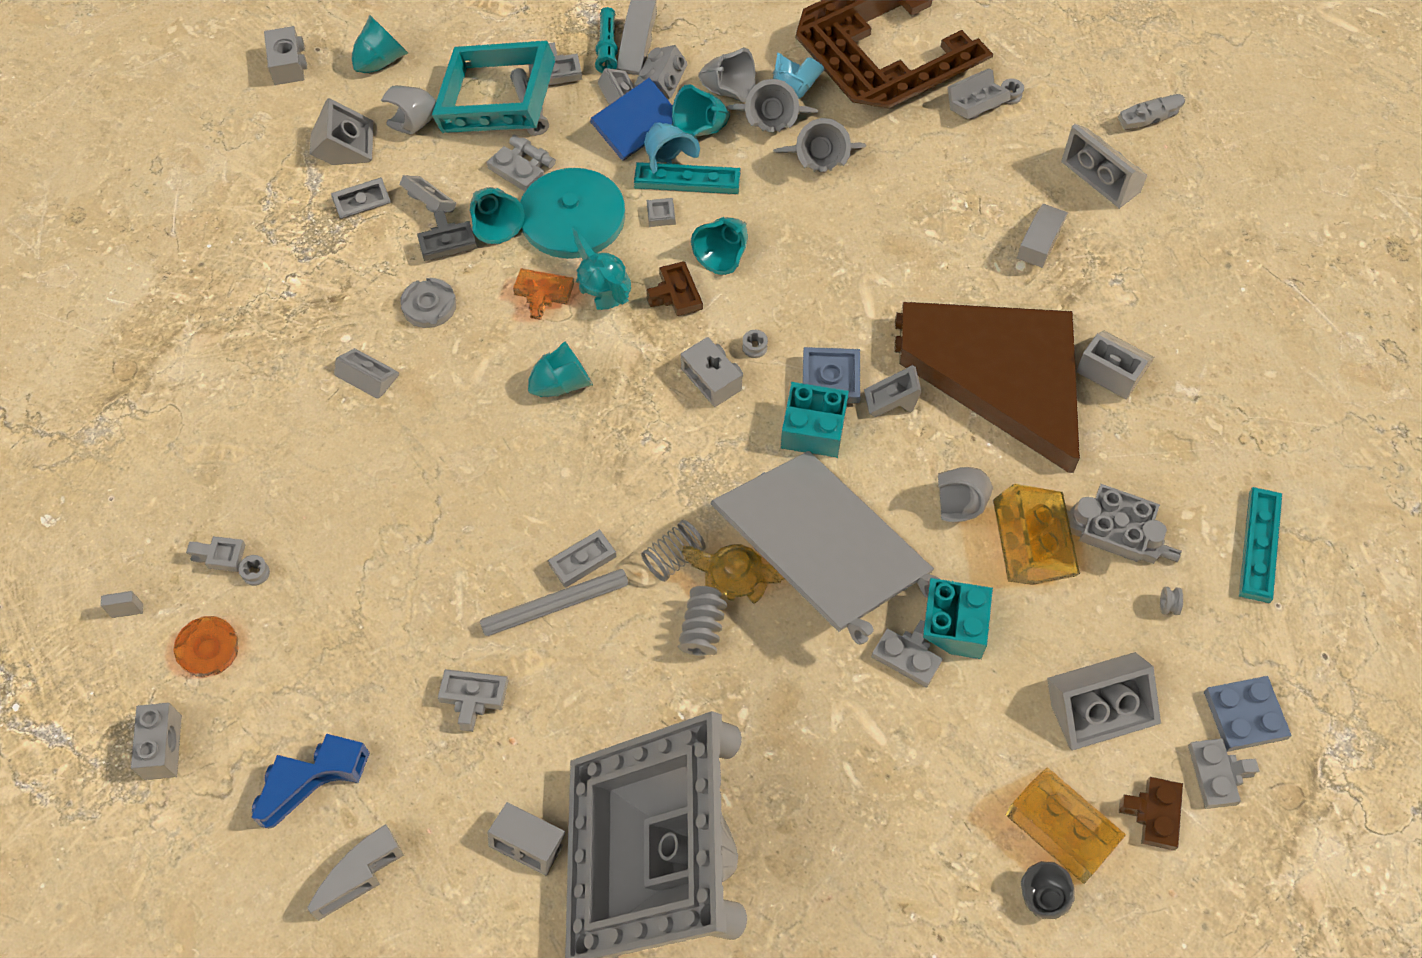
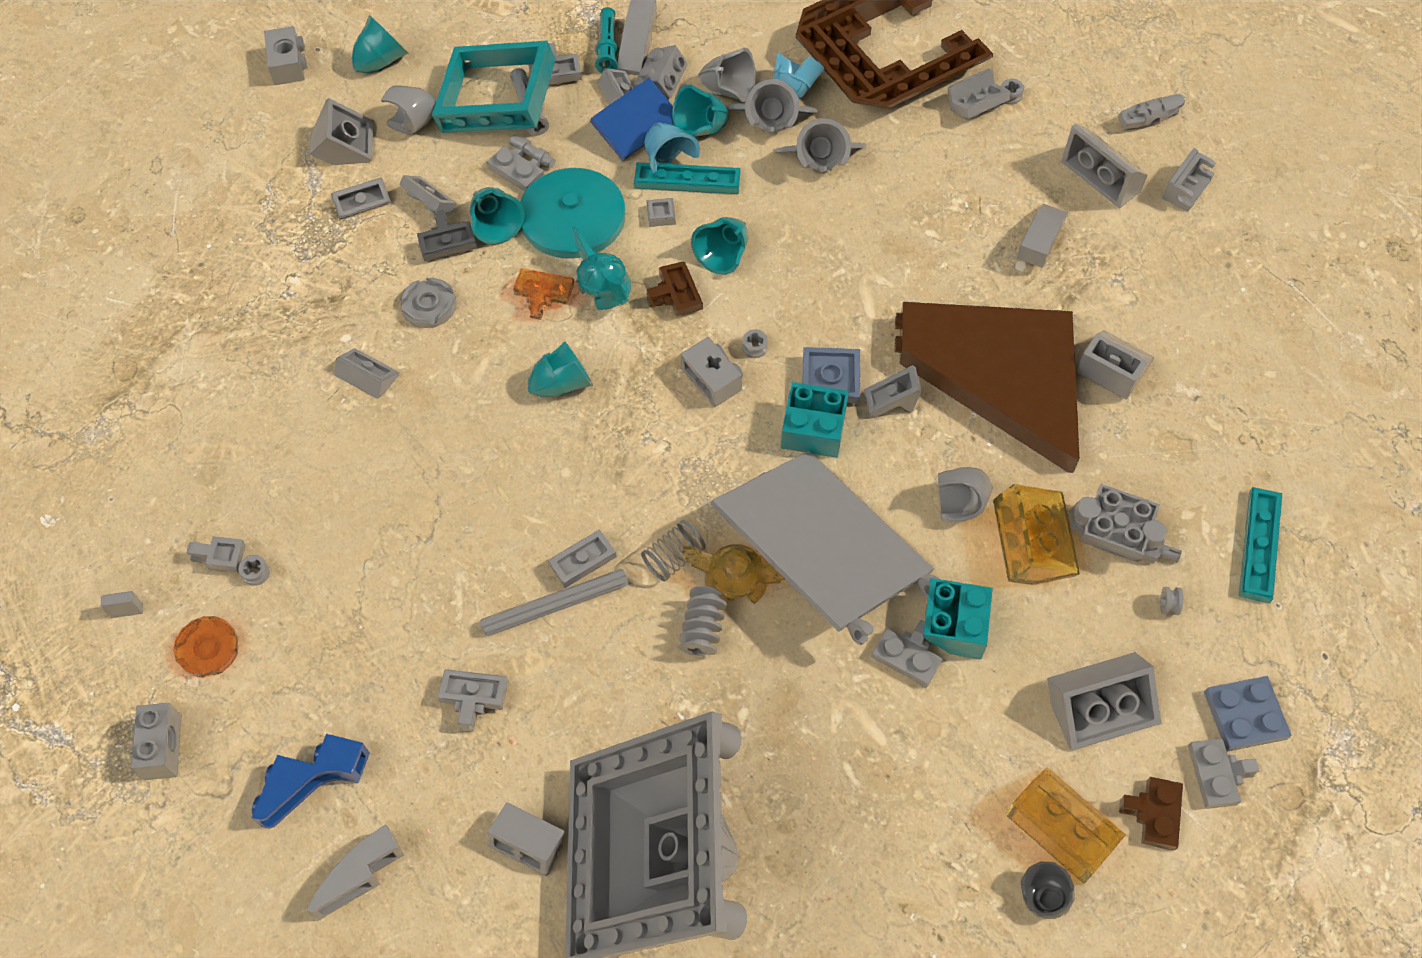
(1189, 181): none -> light grey hinge

